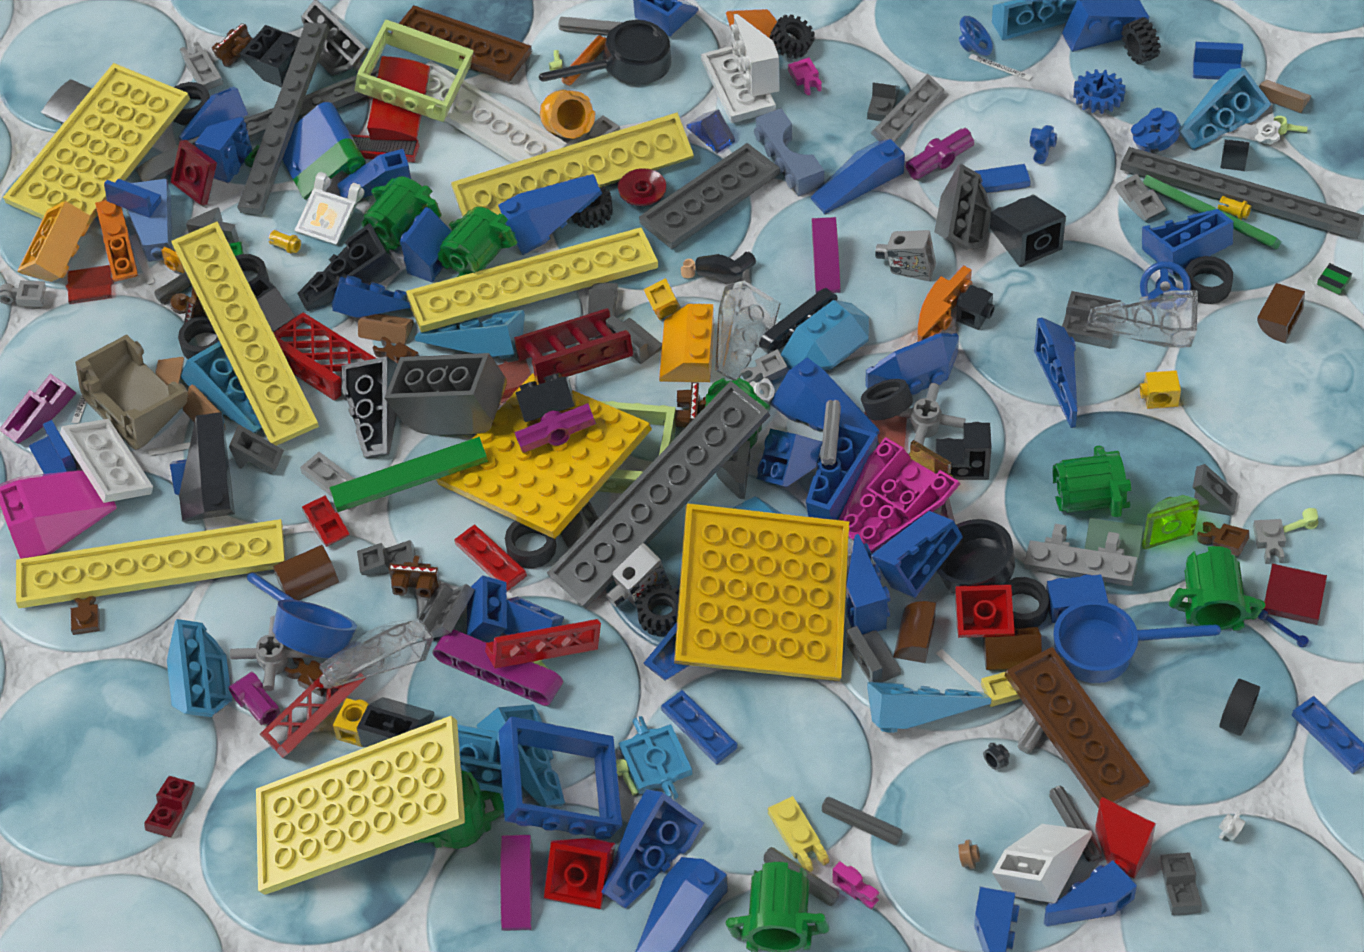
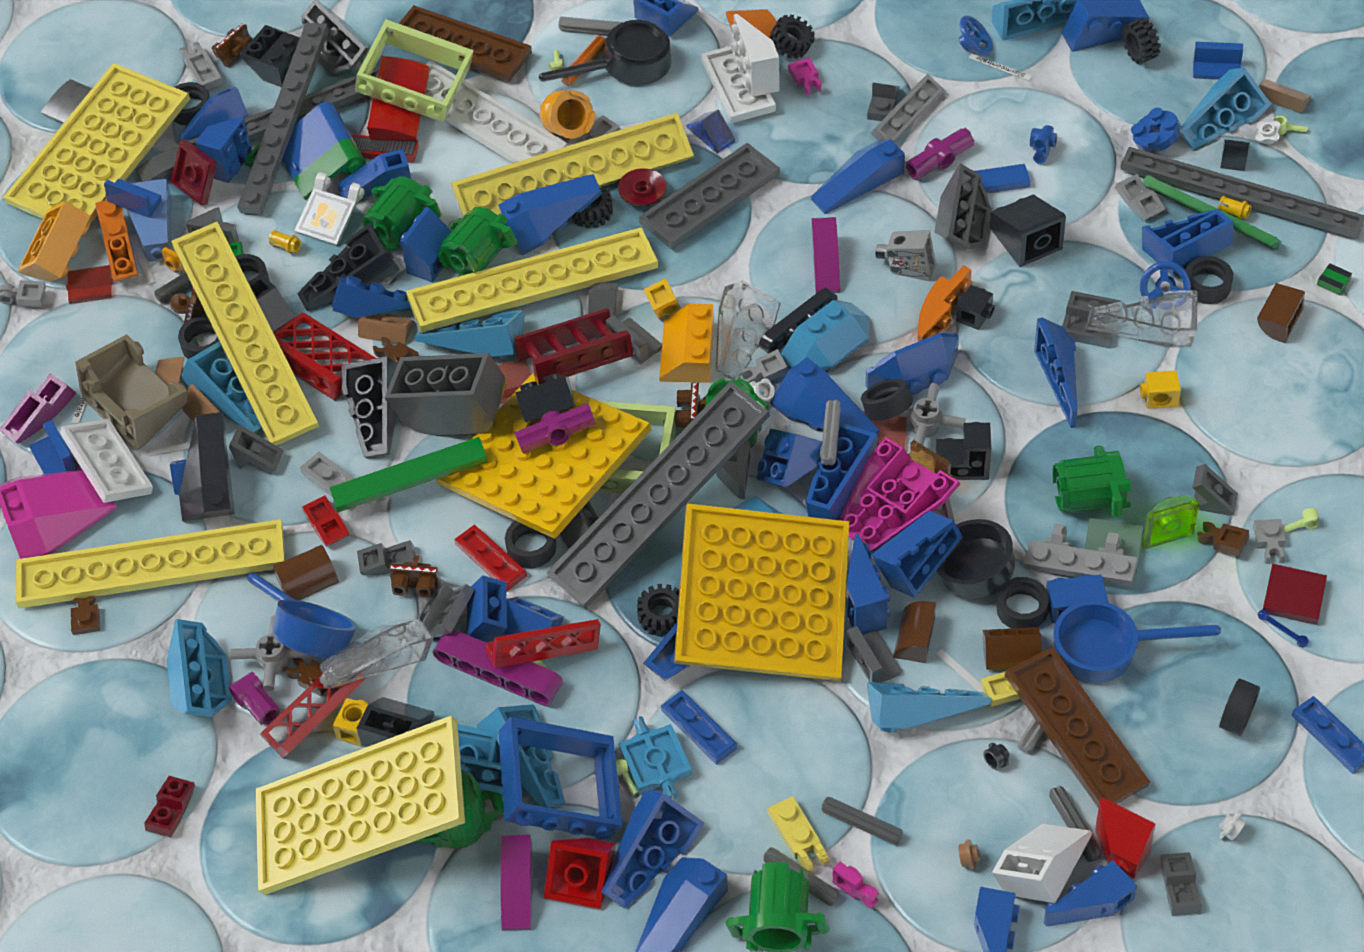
(636, 575): light grey torso -> none
(719, 266): black arm -> none
(800, 171): sand blue arch -> none
(984, 611): red slope -> none
(1099, 91): blue gear -> none
(1215, 591): green container -> none

